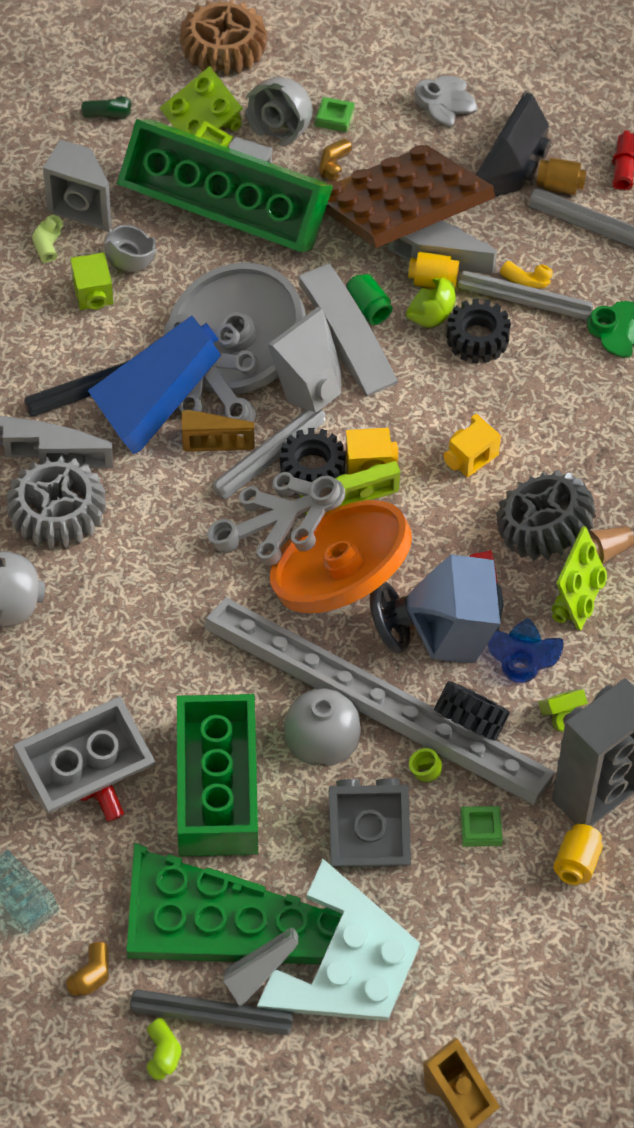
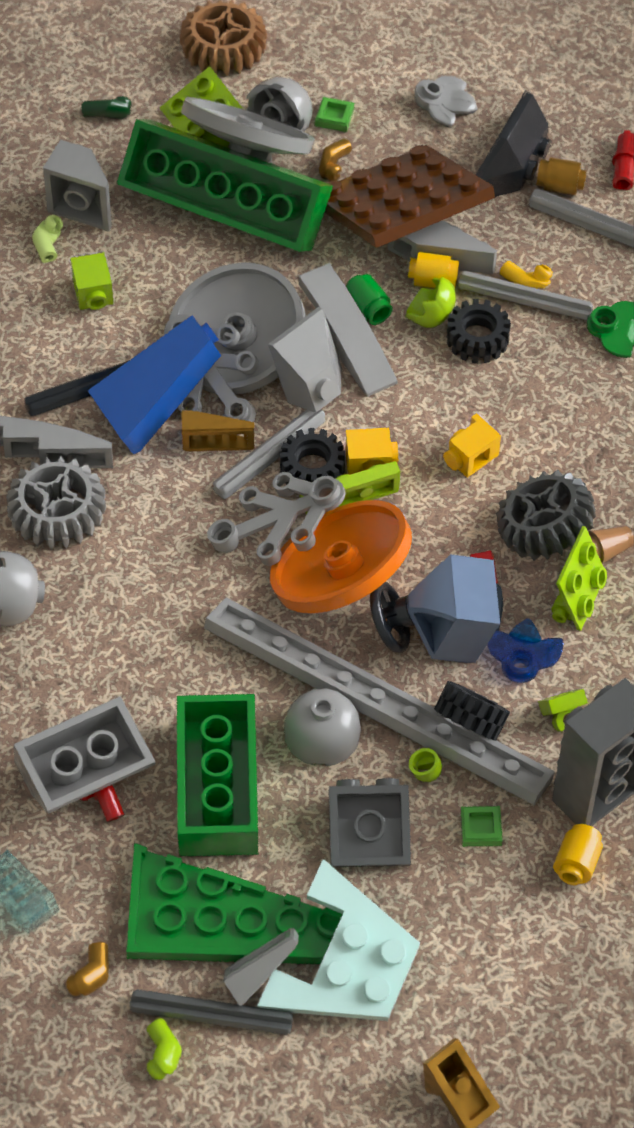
(129, 248): light grey hair -> none
(246, 129): none -> light grey dish

